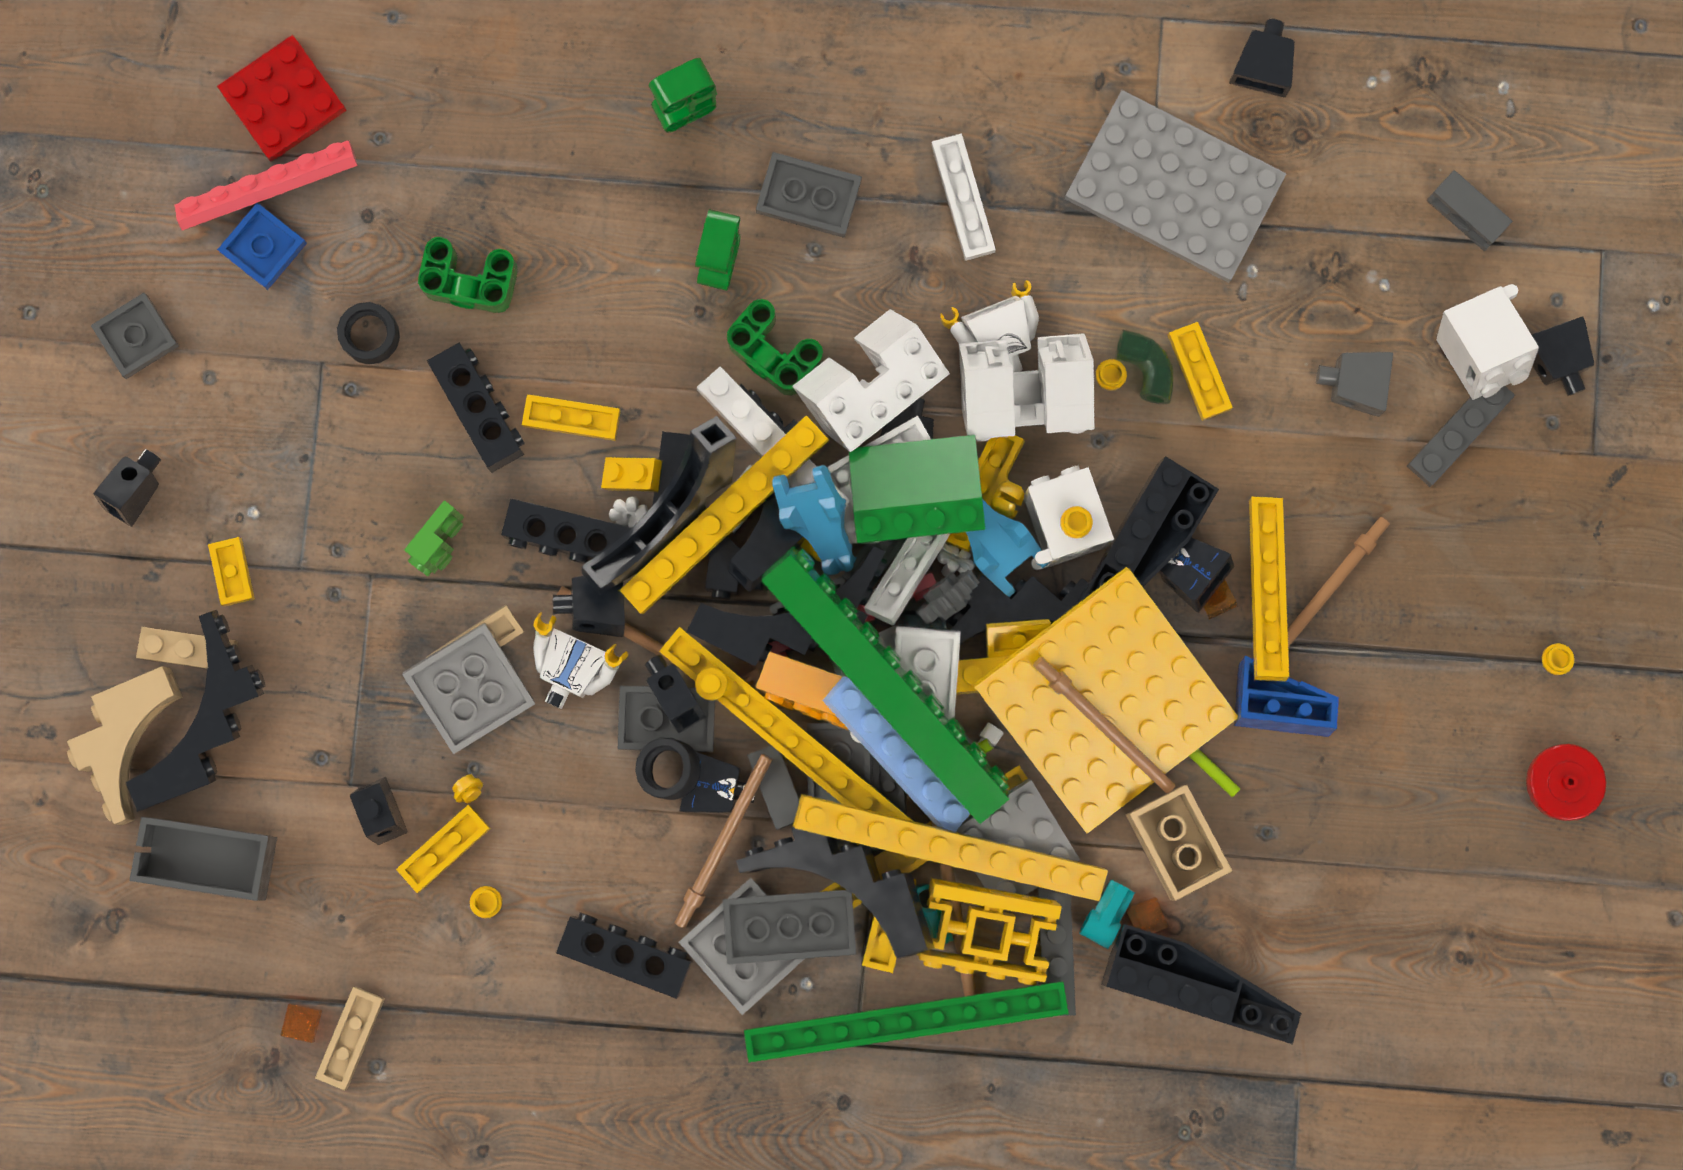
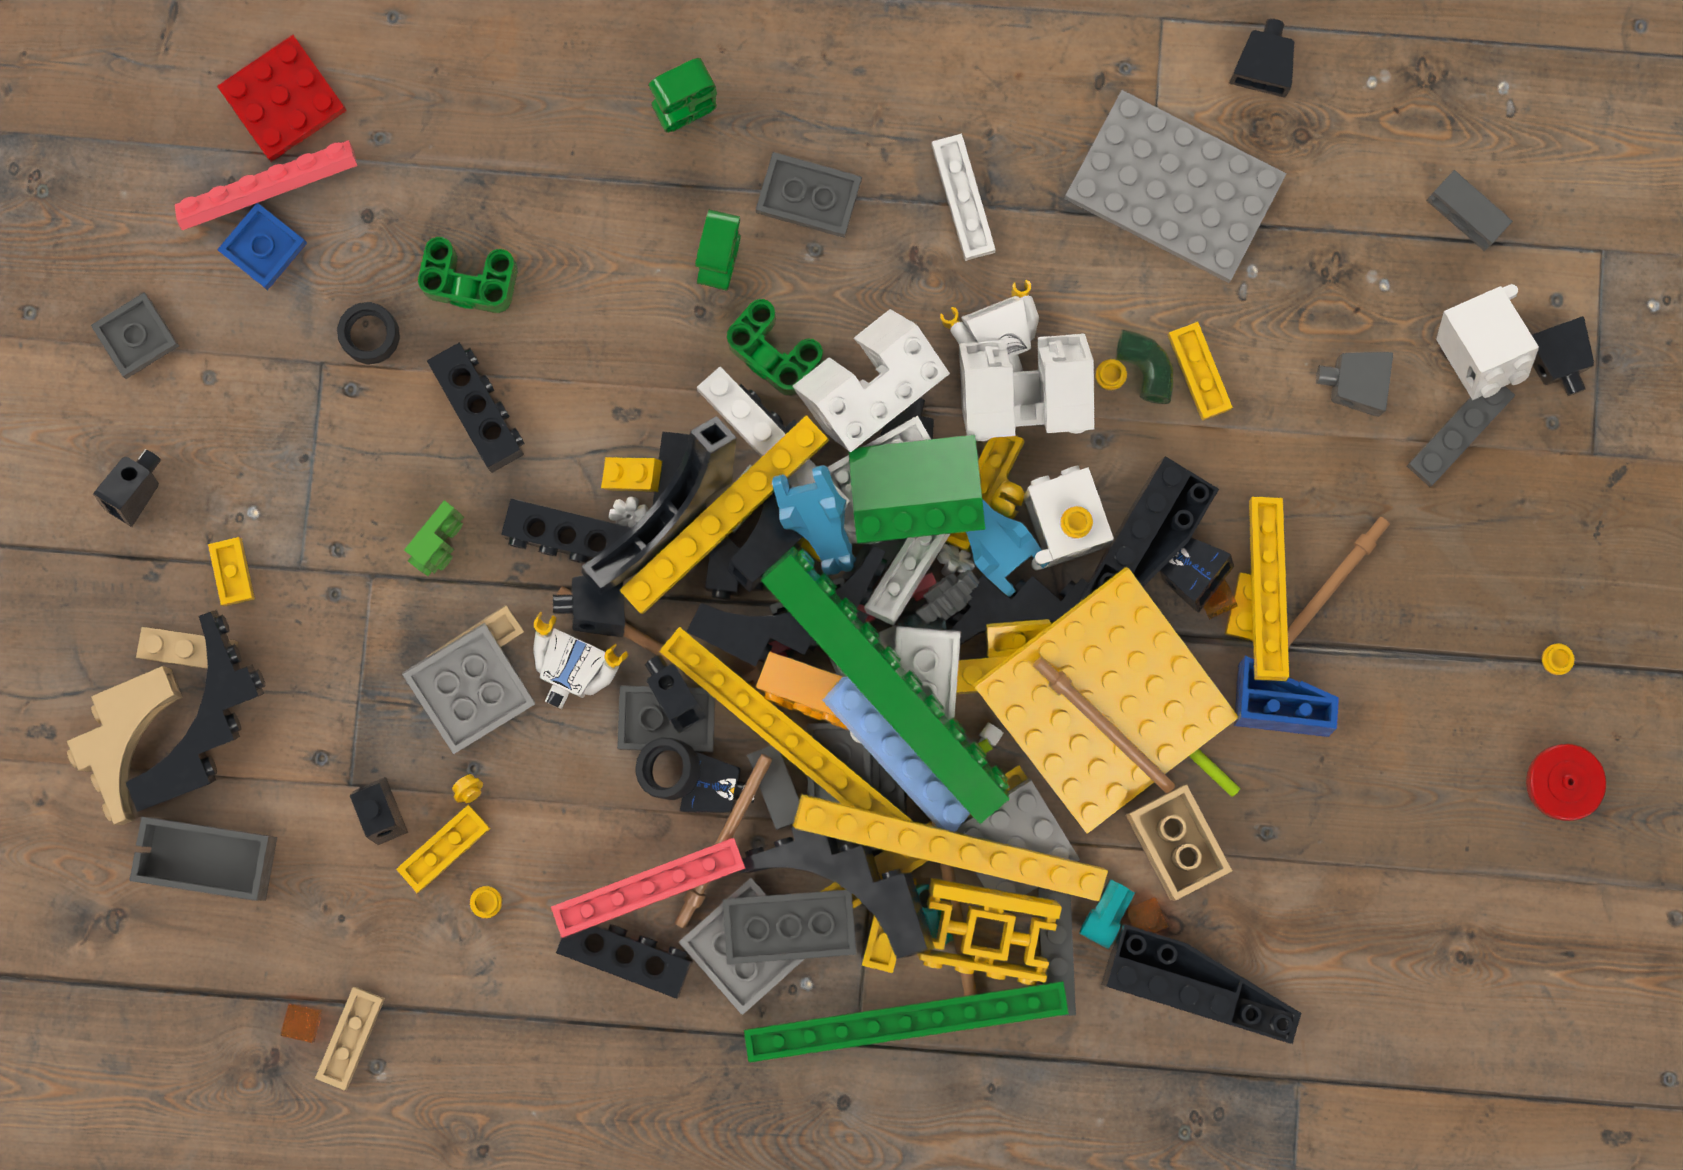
(571, 417): yellow plate -> none
(647, 887): none -> coral plate
(711, 684): yellow plate -> none
(1240, 618): none -> yellow plate

